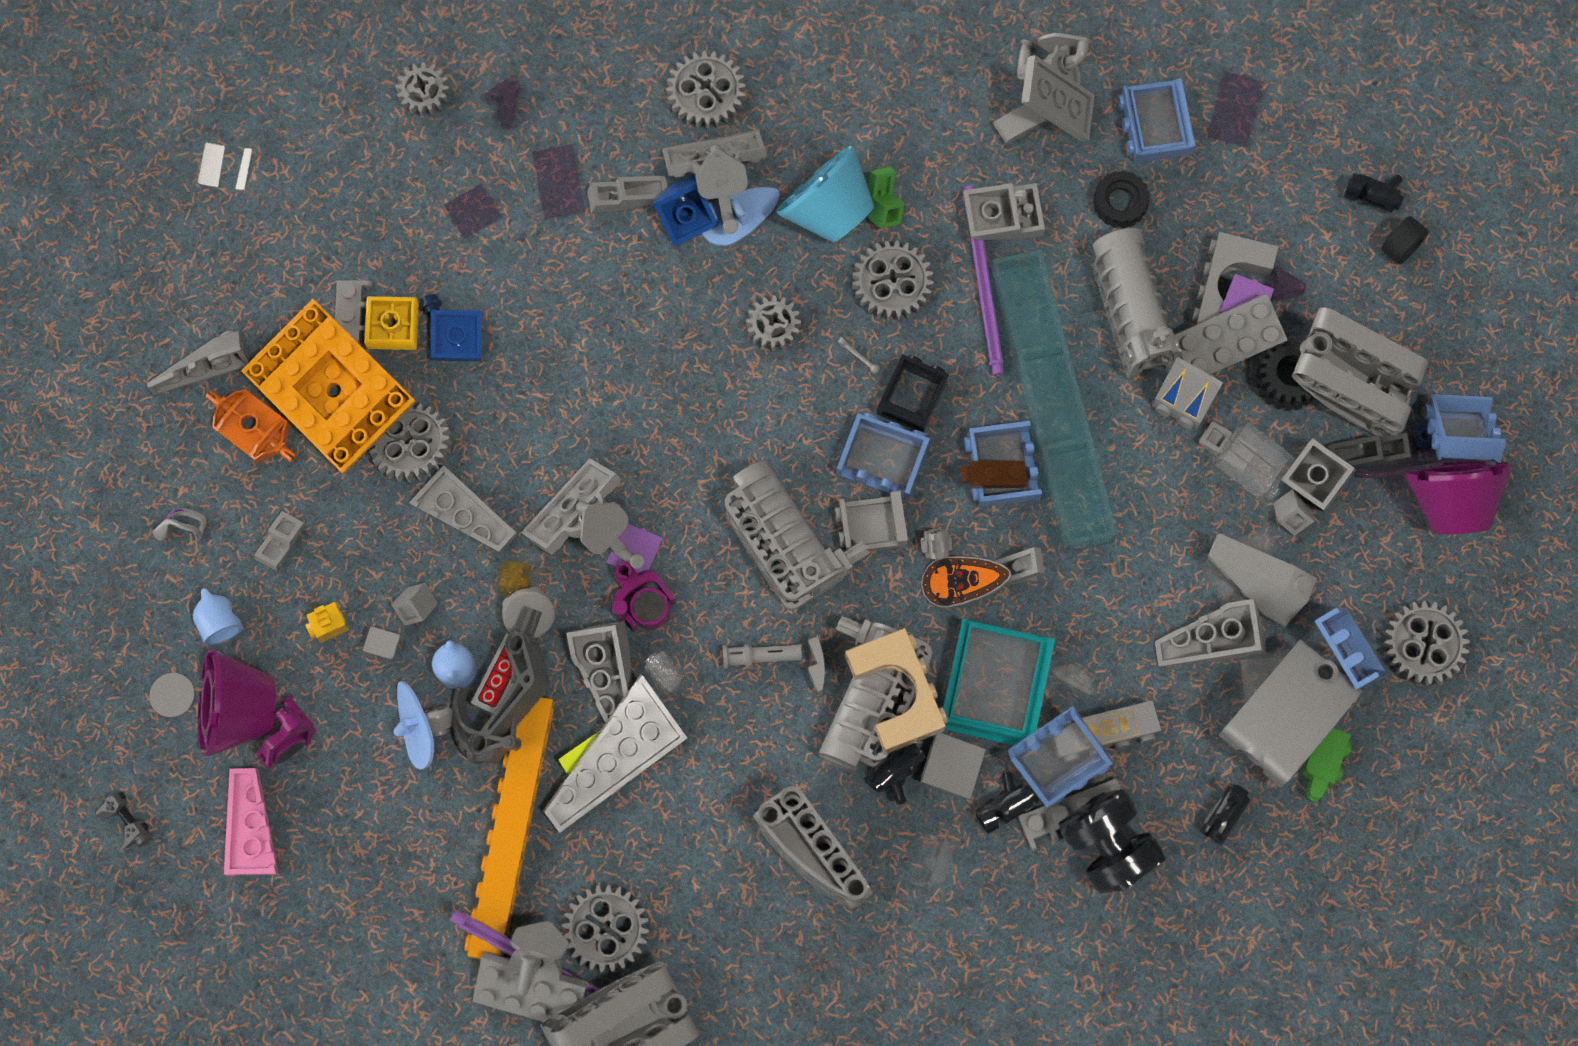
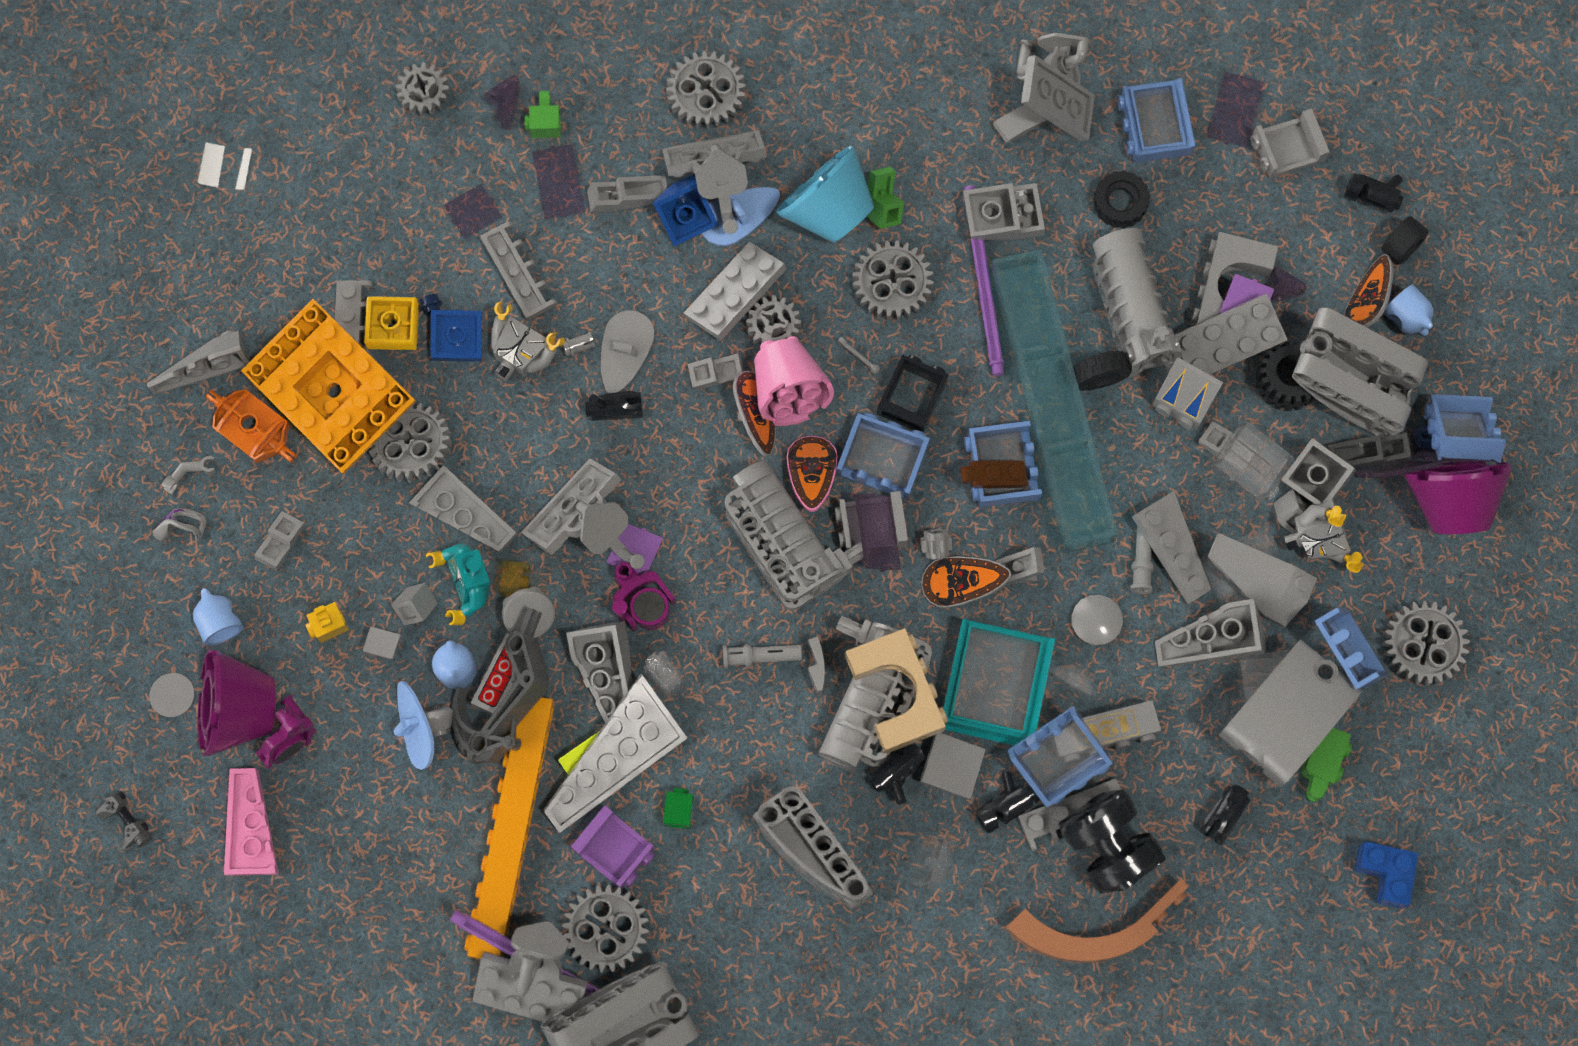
(172, 482): none -> light grey arm
(468, 577): none -> teal torso
(515, 272): none -> light grey hinge
(520, 346): none -> light grey torso
(544, 120): none -> bright green brick
(578, 344): none -> light grey pin
(613, 406): none -> black piece
(614, 848): none -> medium lavender panel
(624, 348): none -> light grey shield
(678, 809): none -> green brick
(715, 372): none -> light grey slope
(735, 291): none -> light grey plate
(760, 431): none -> shield
(789, 382): none -> bright pink cone
(812, 470): none -> shield
(877, 532): none -> clear purple piece
(1073, 949): none -> nougat arch
(1097, 620): none -> light grey dish
(1101, 370): none -> black tyre
(1142, 566): none -> light grey pin
(1172, 543): none -> light grey wing
(1290, 145): none -> light grey panel
(1324, 536): none -> light grey torso
(1372, 293): none -> shield
(1394, 867): none -> blue brick
(1411, 311): none -> light blue piece

